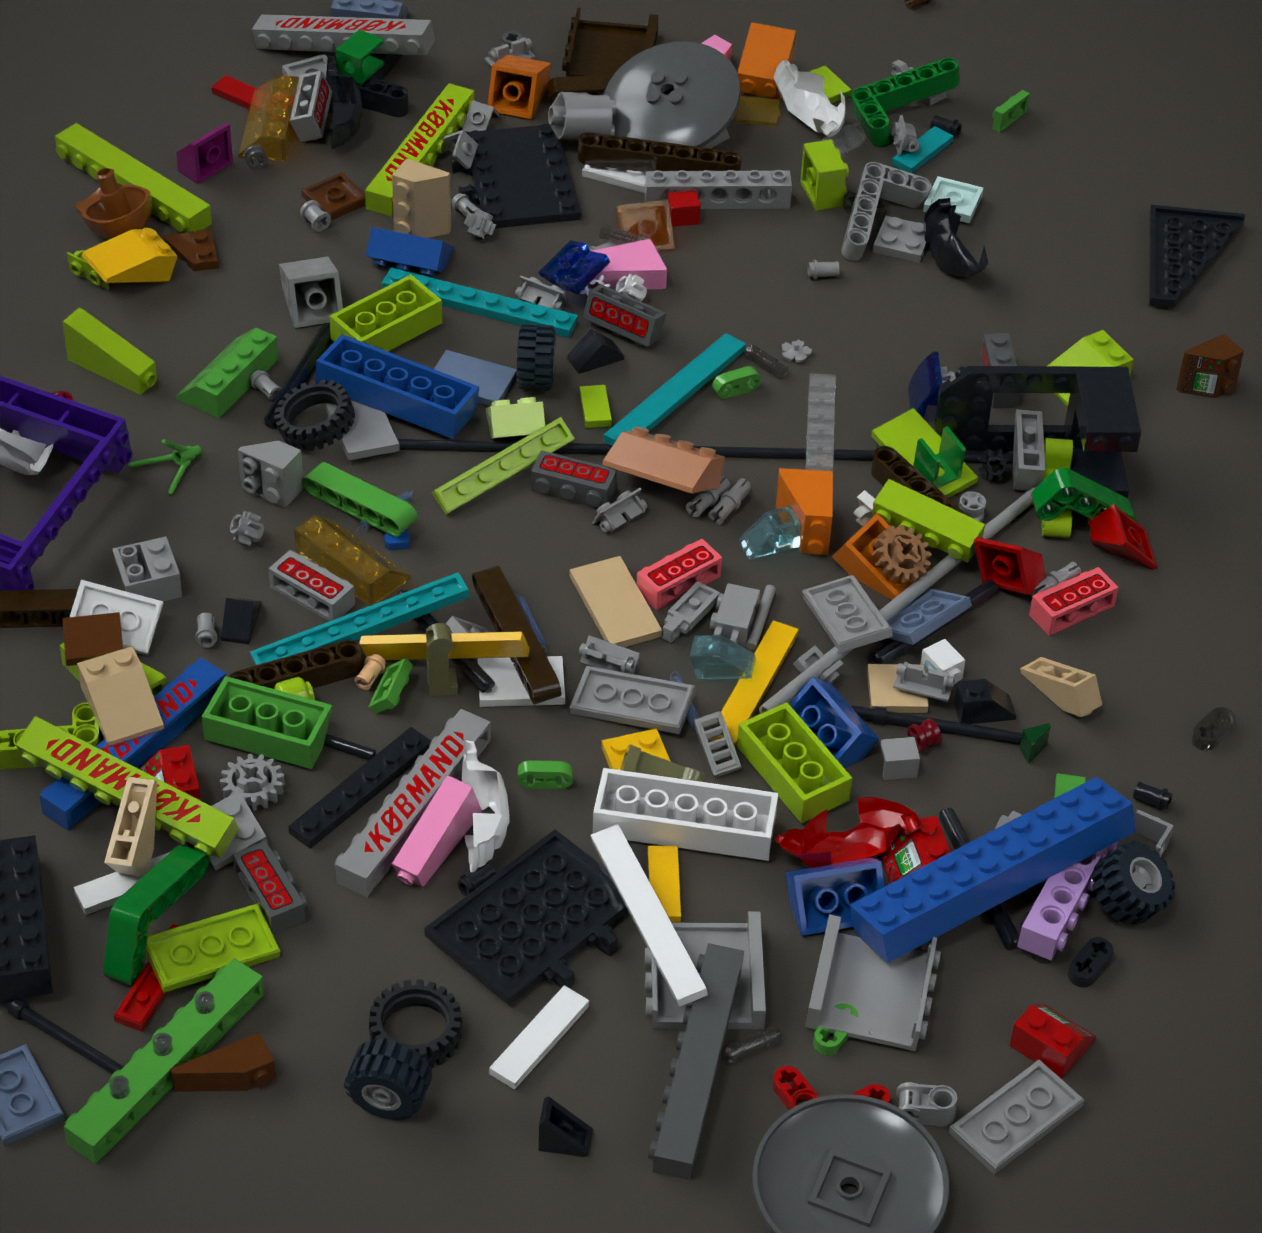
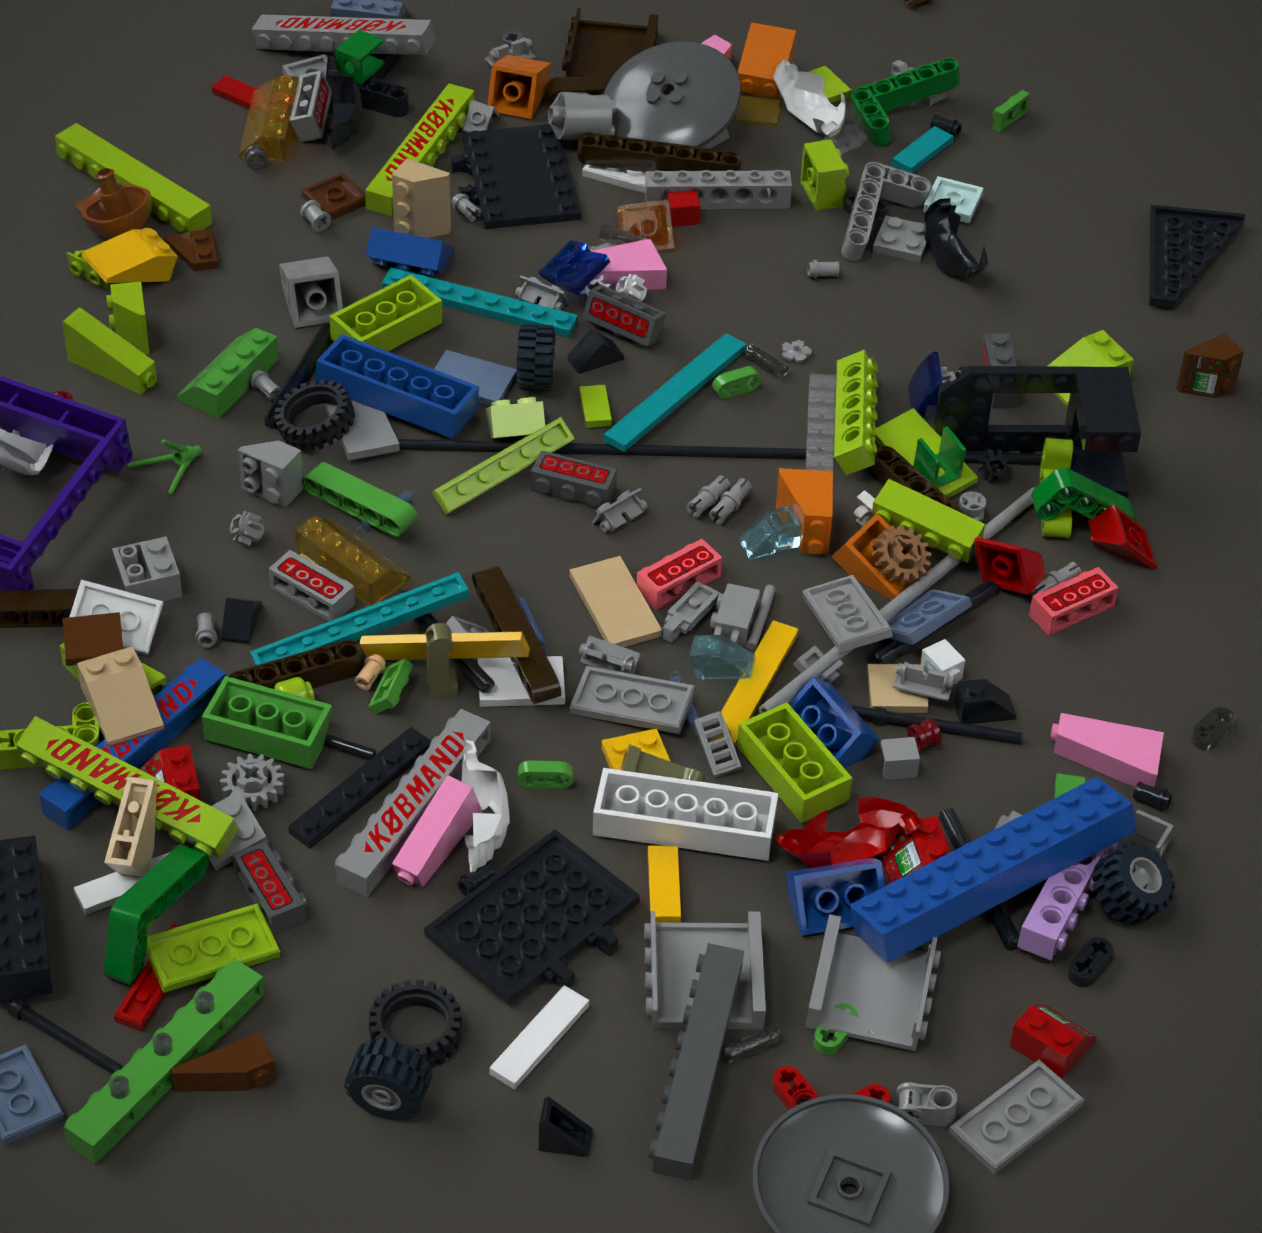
(129, 314): none -> lime slope
(206, 155): magenta slope -> none
(396, 543): blue piece -> none
(463, 149): light grey bracket -> none
(479, 224): light grey gear -> none
(649, 916): white tile -> none
(666, 461): nougat slope -> none
(855, 412): none -> lime brick
(904, 136): light grey hinge -> none
(1028, 450): light grey slope -> none
(1034, 741): dark green slope -> none
(1064, 685): tan slope -> none
(1109, 748): none -> bright pink slope

